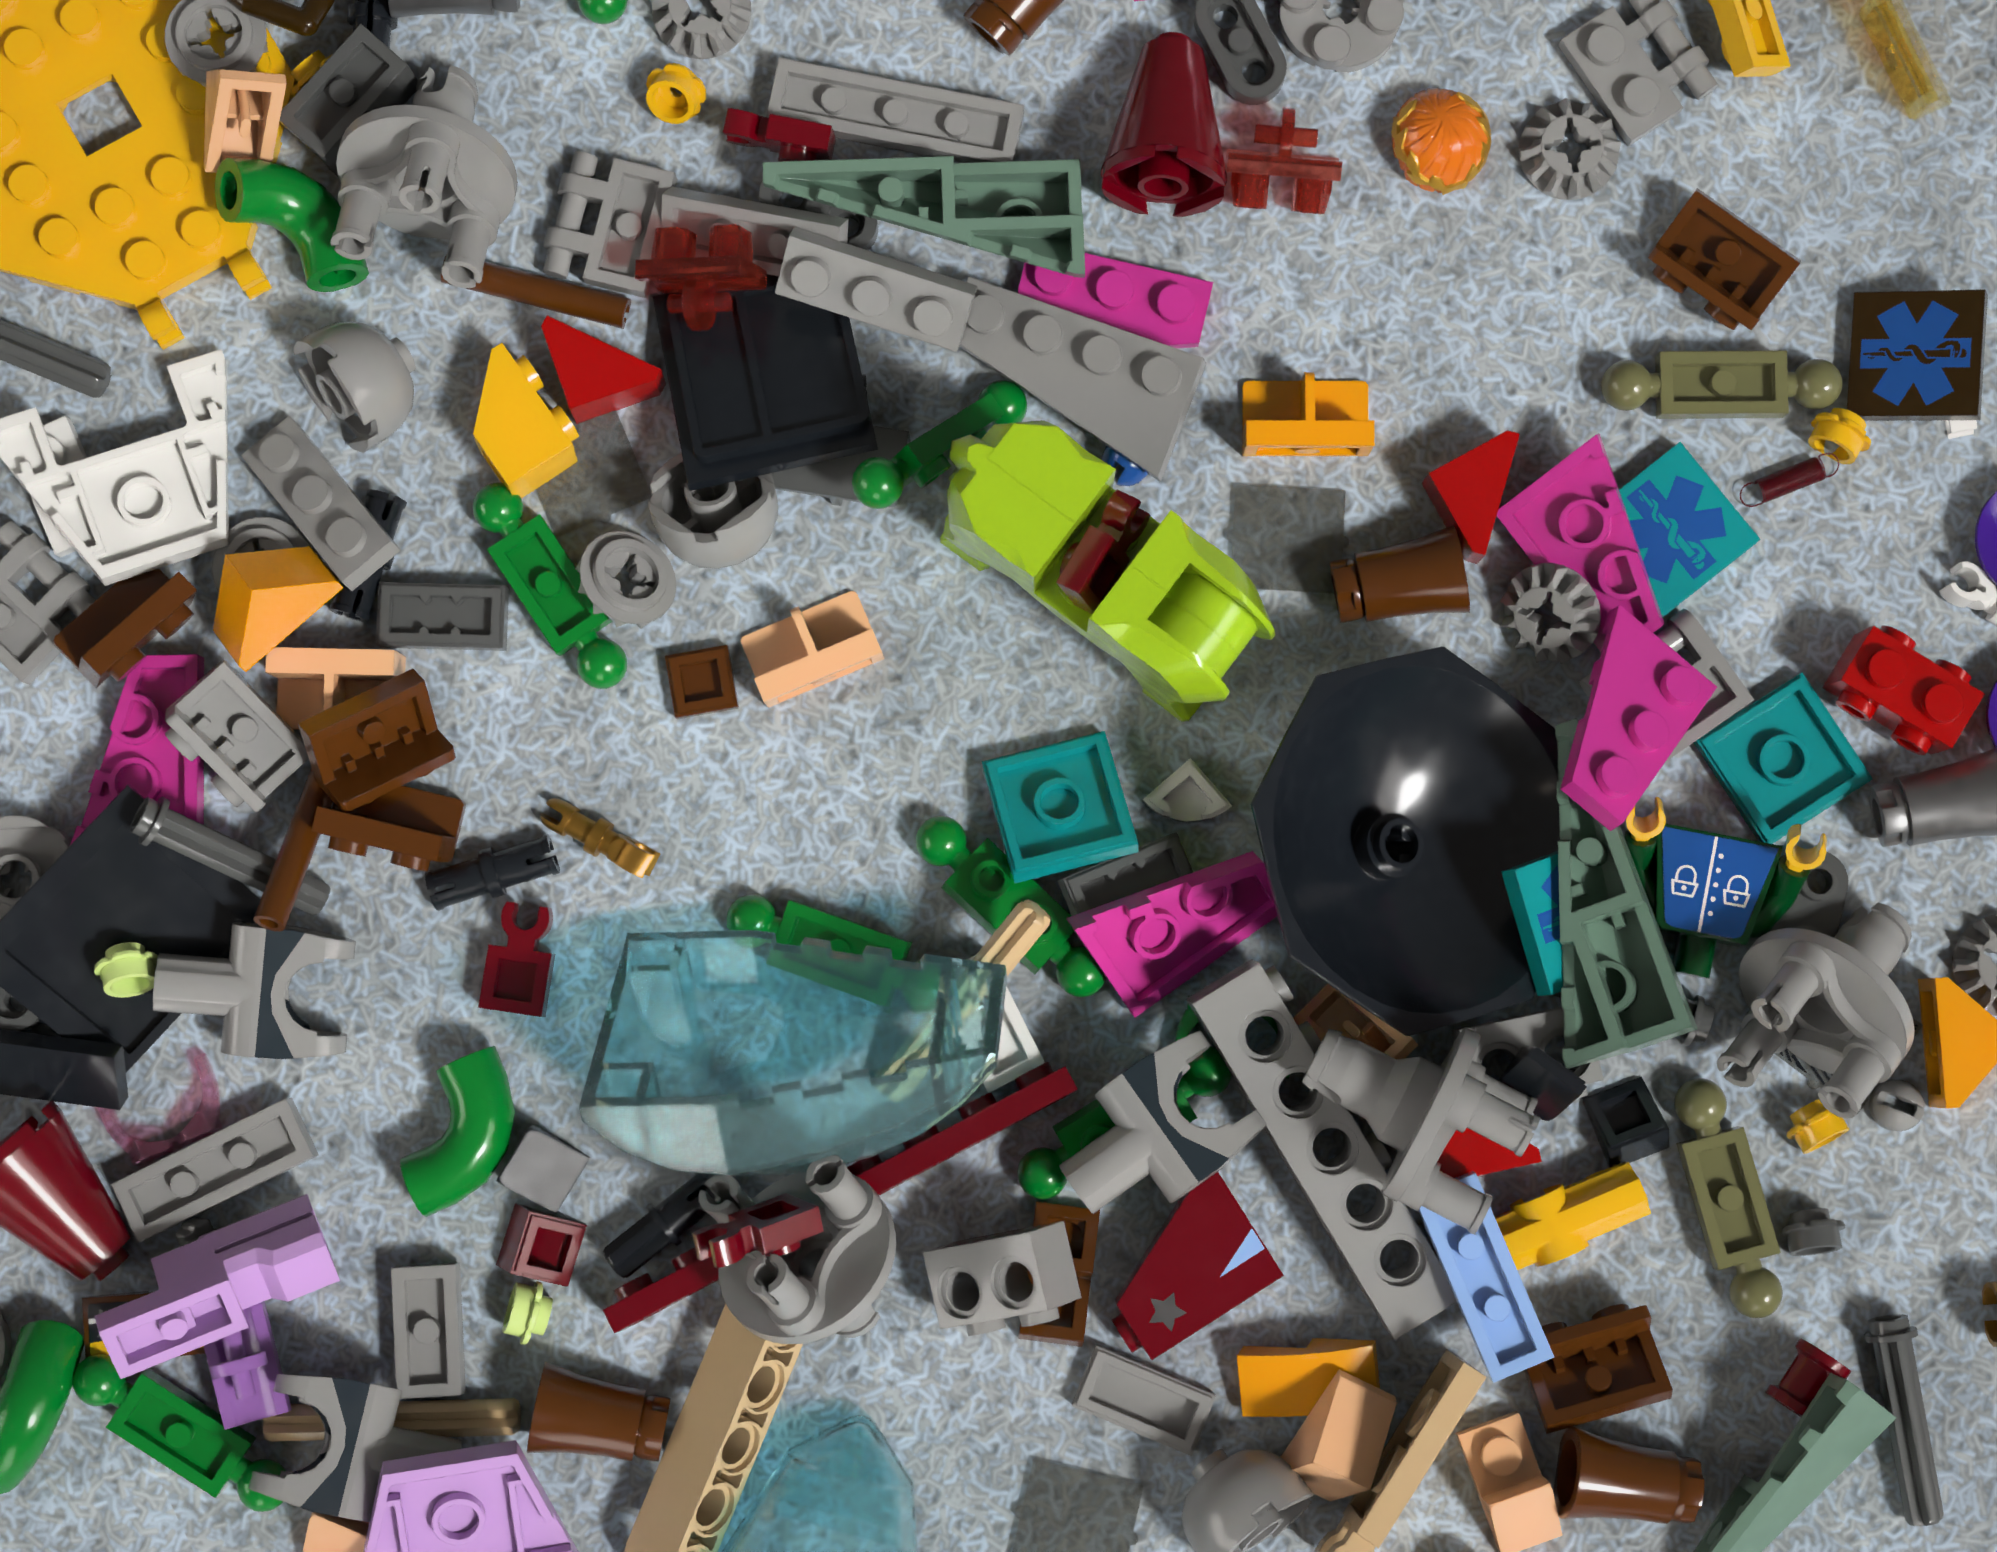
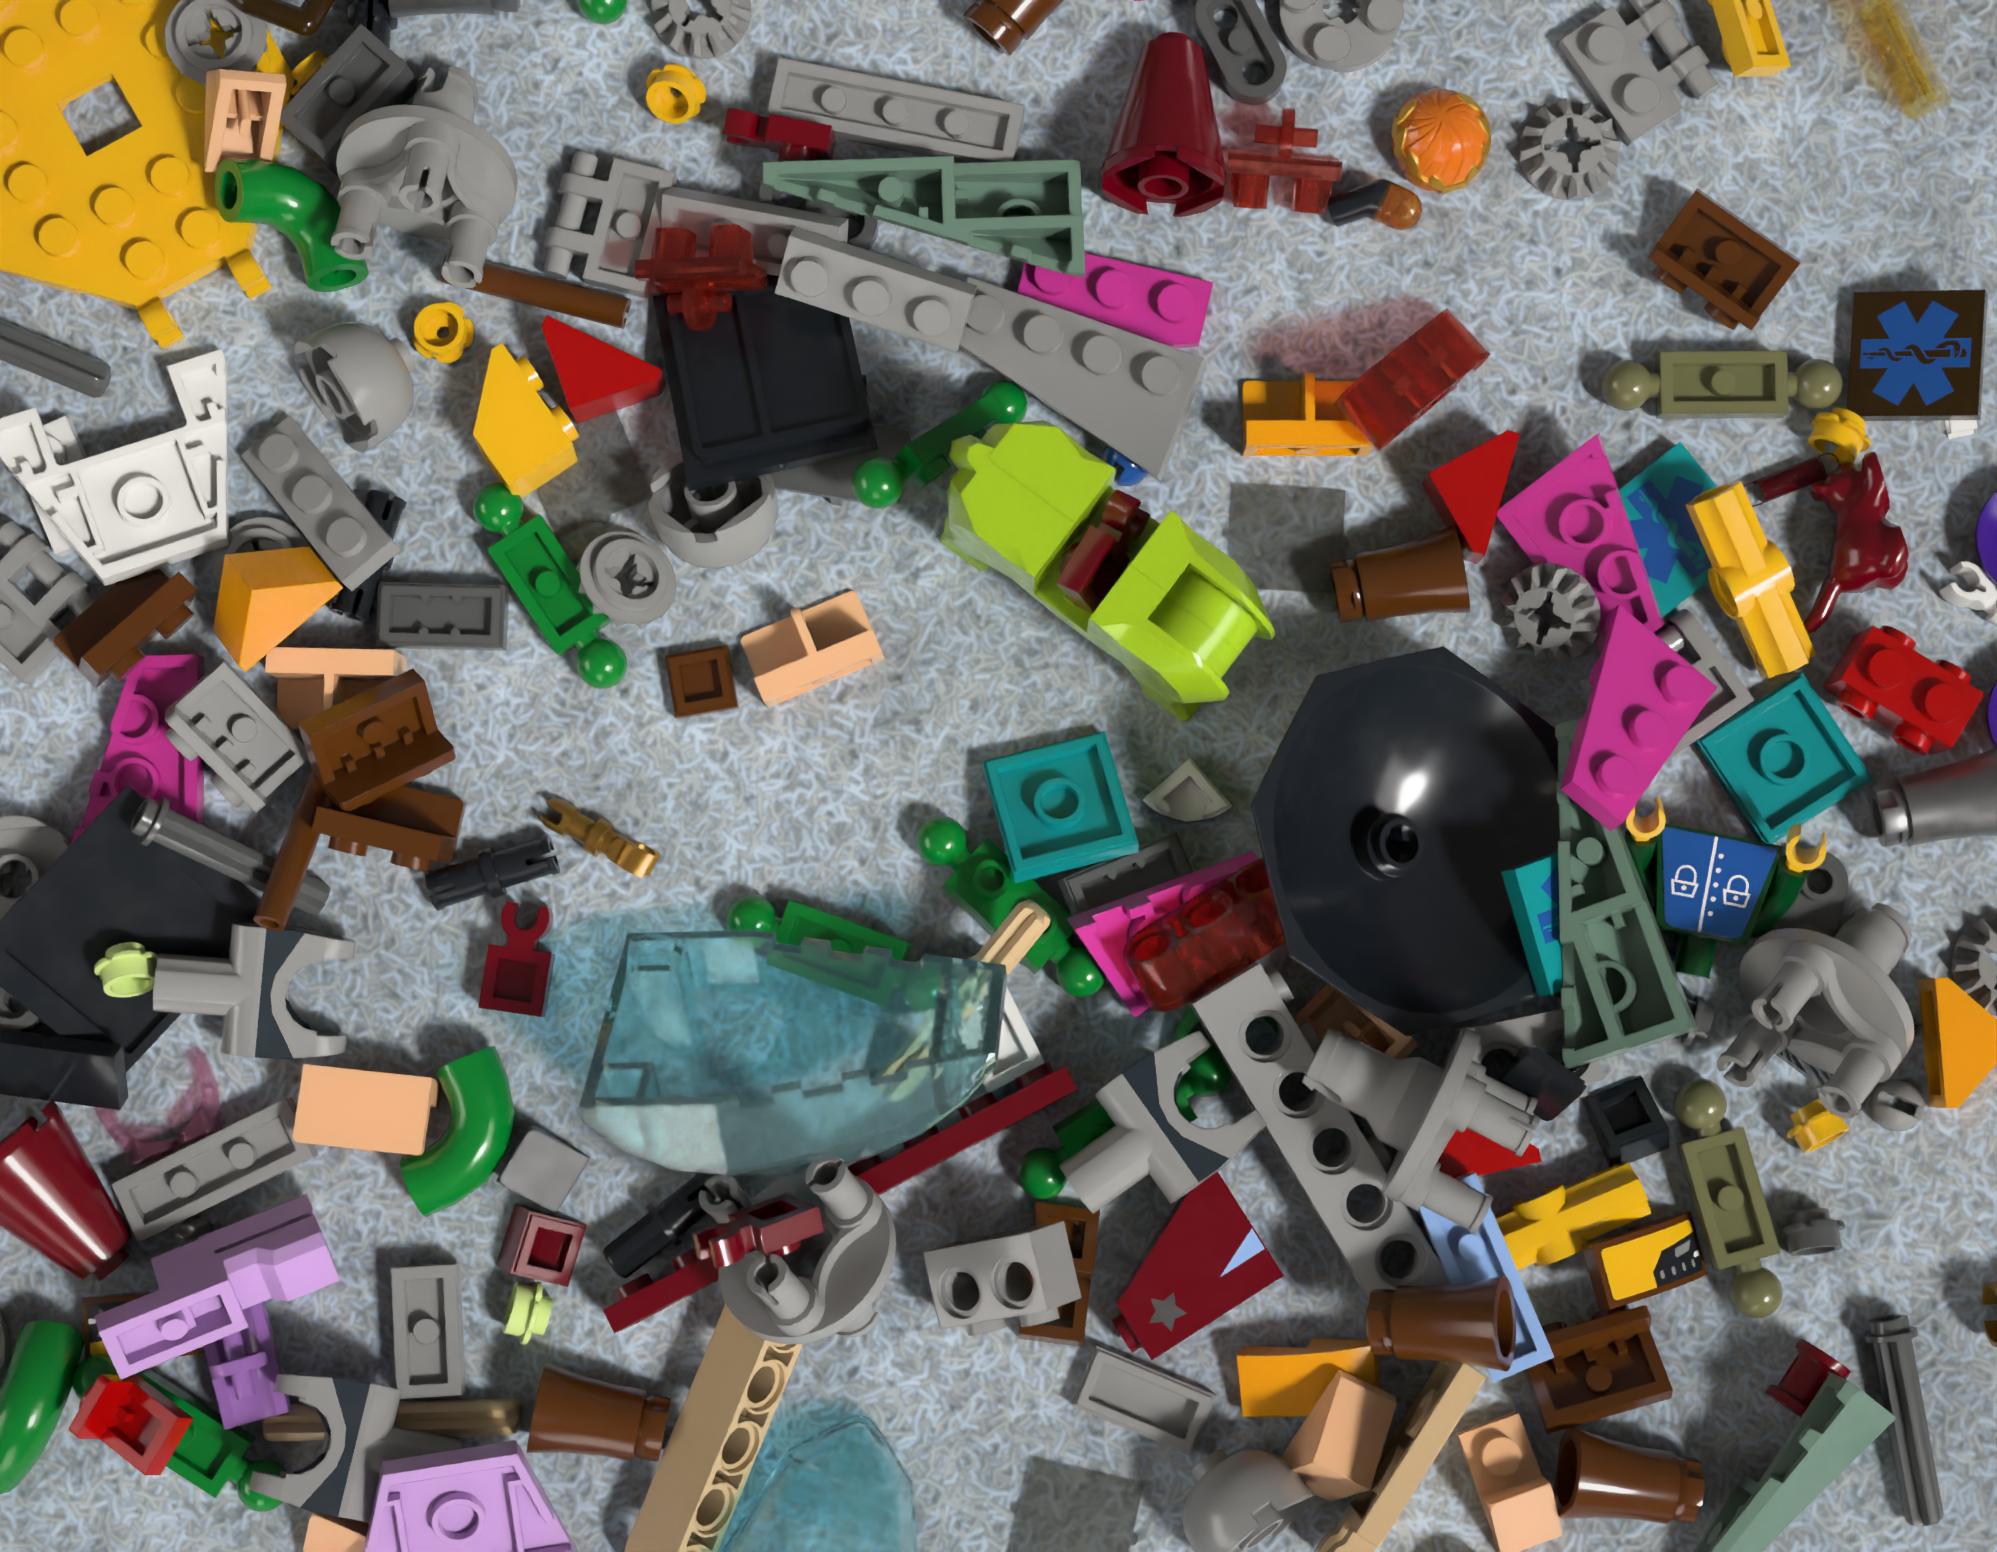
(131, 1421): none -> red bracket
(364, 1109): none -> light nougat panel
(426, 330): none -> yellow plate
(1205, 939): none -> clear red beam
(1379, 201): none -> arm
(1411, 379): none -> clear red beam
(1445, 1322): none -> reddish brown plant
(1644, 1260): none -> slope
(1751, 579): none -> yellow piece
(1866, 546): none -> dark red animal

